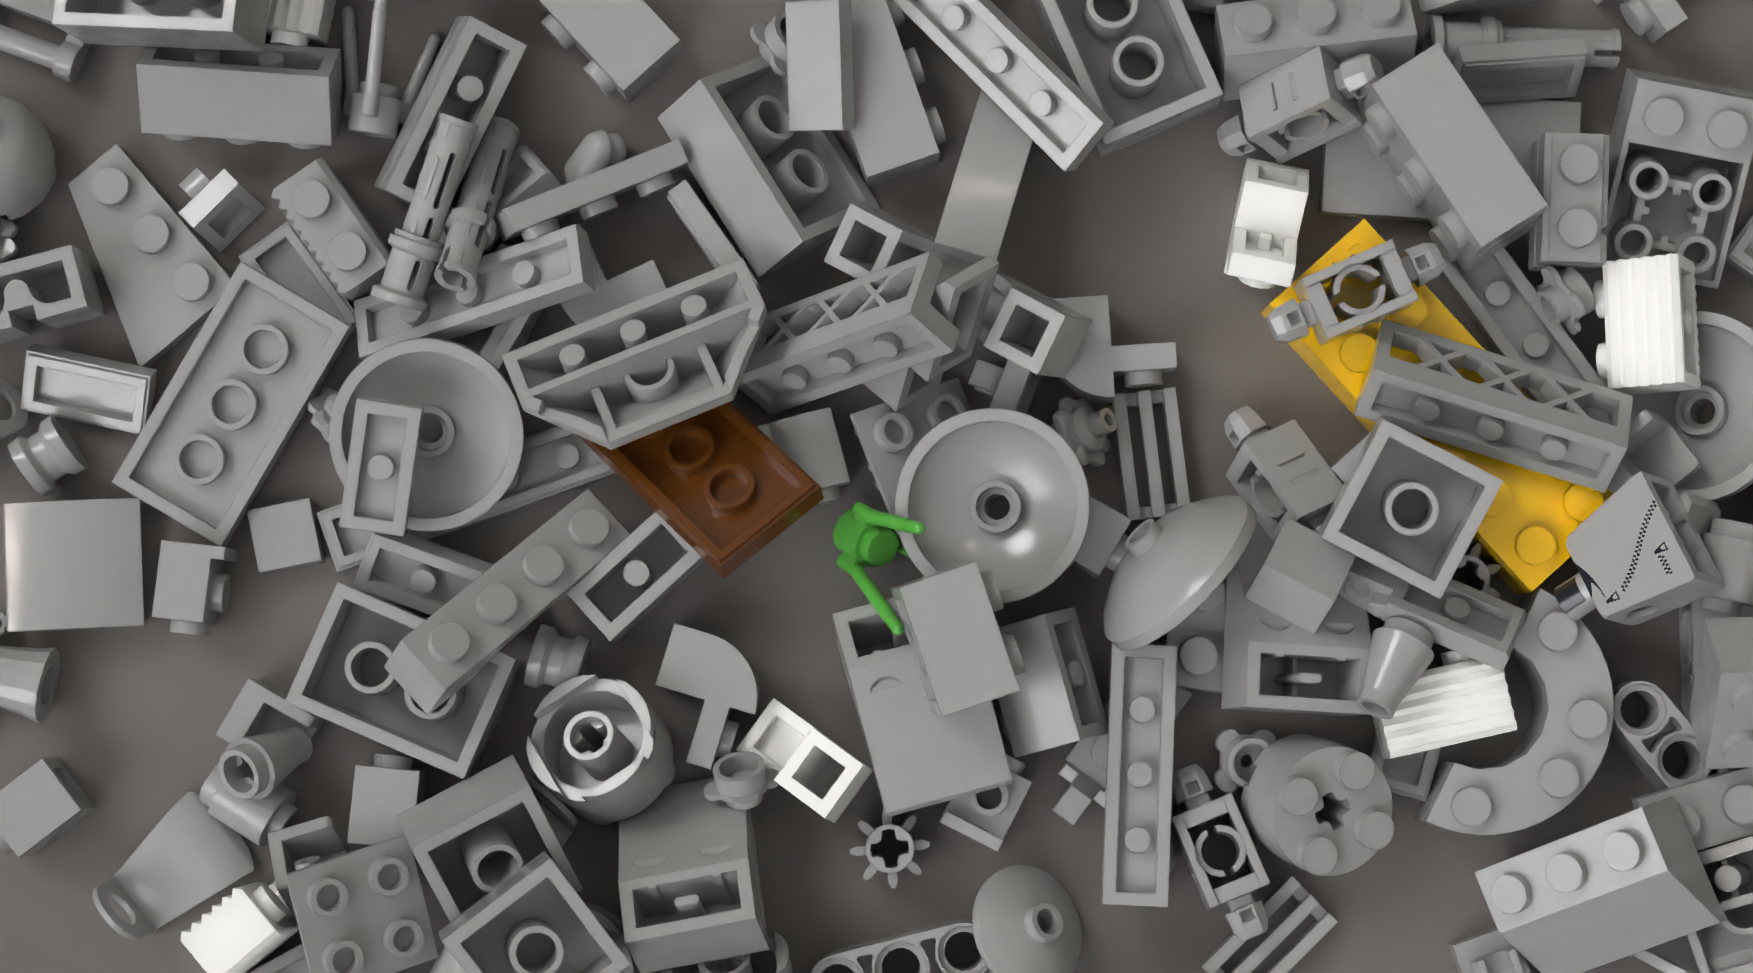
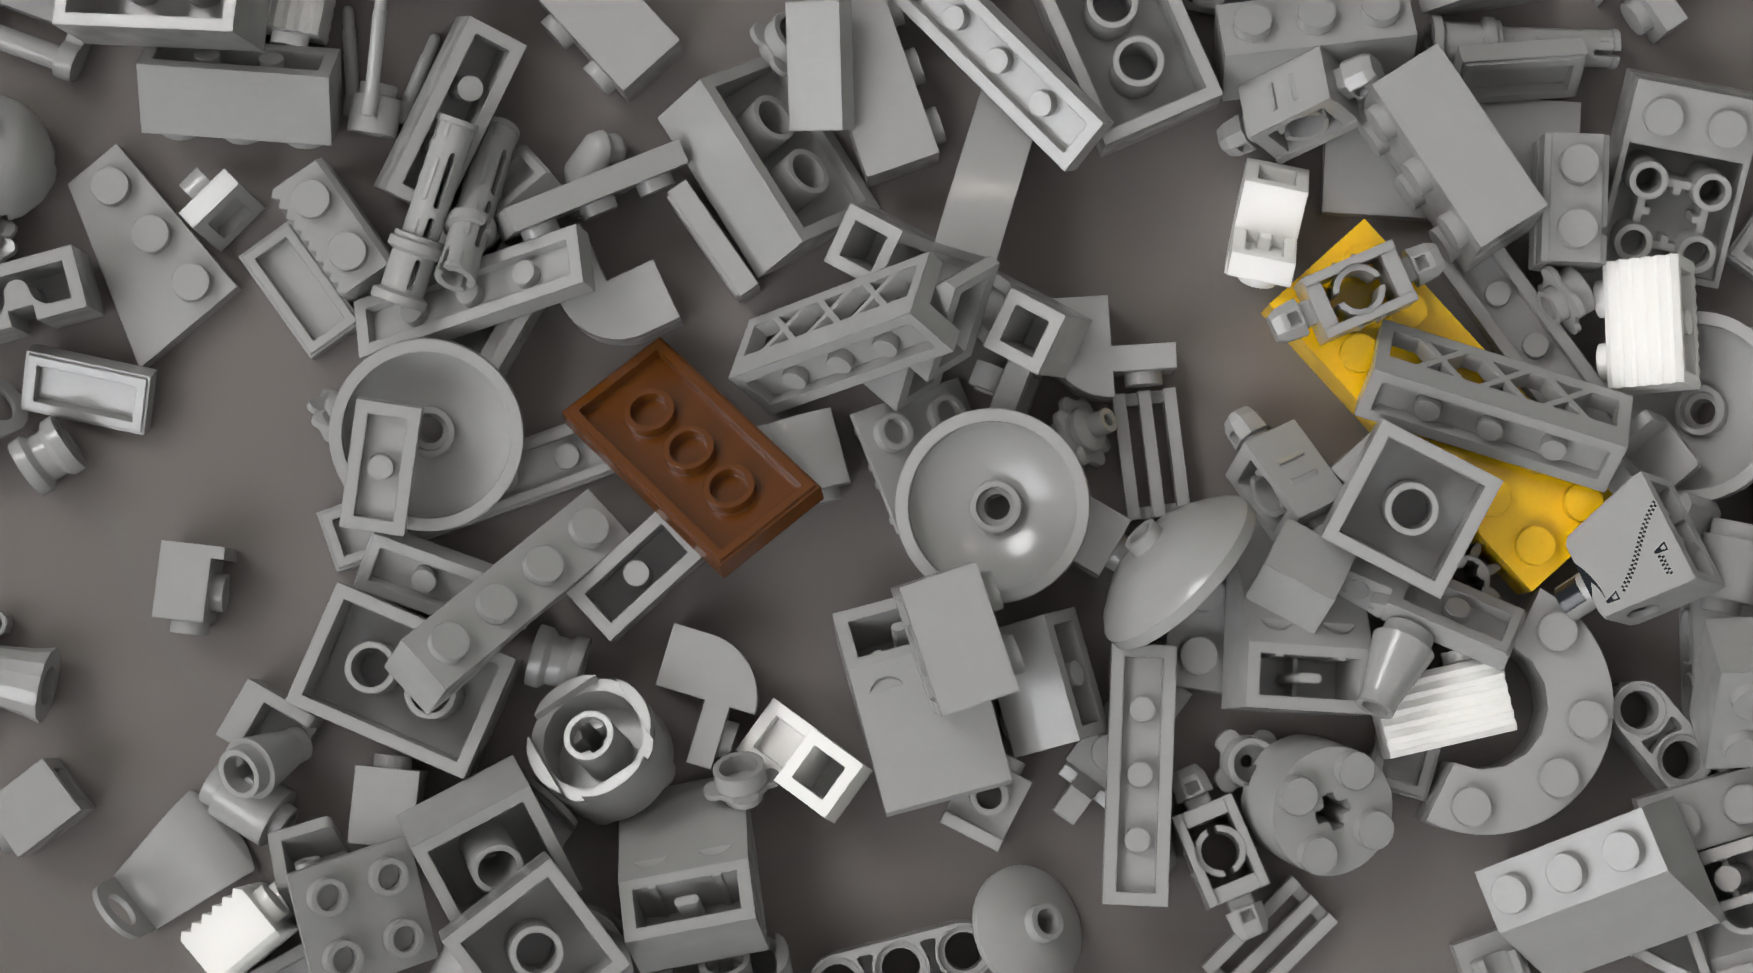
(73, 564): light grey slope -> none
(232, 404): light grey plate -> none
(285, 535): light grey tile -> none
(644, 360): light grey wedge -> none
(870, 540): bright green plant -> none
(904, 858): light grey gear -> none

